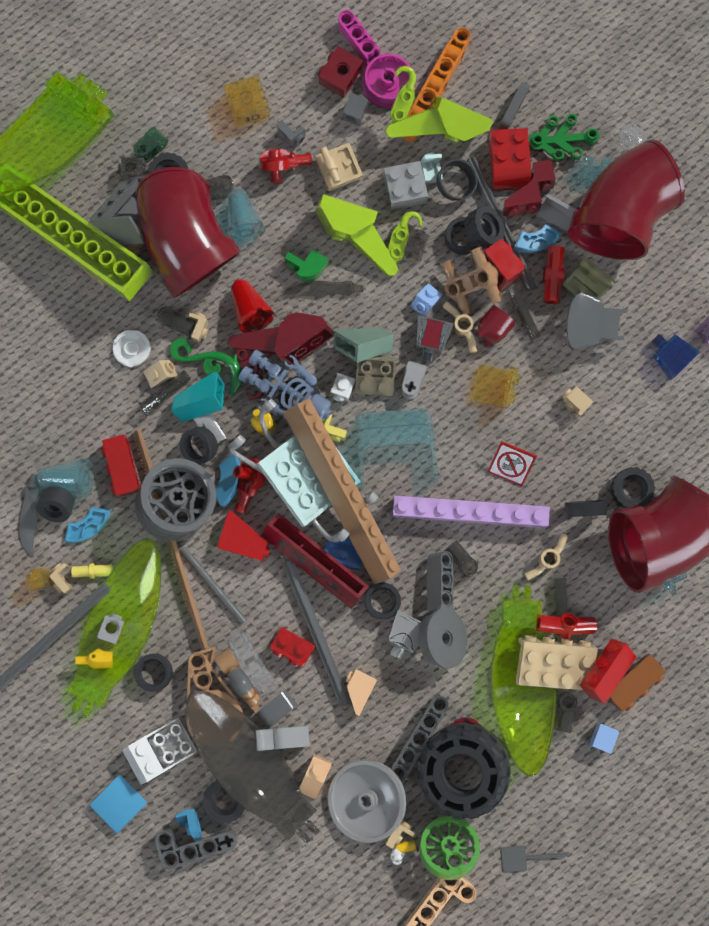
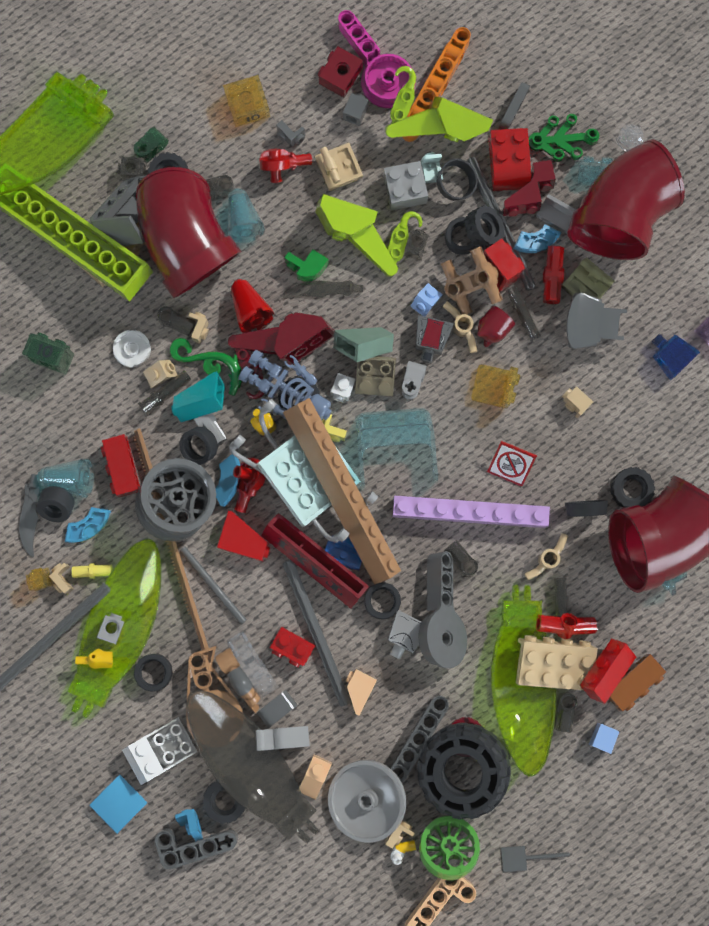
(48, 353): none -> clear green brick

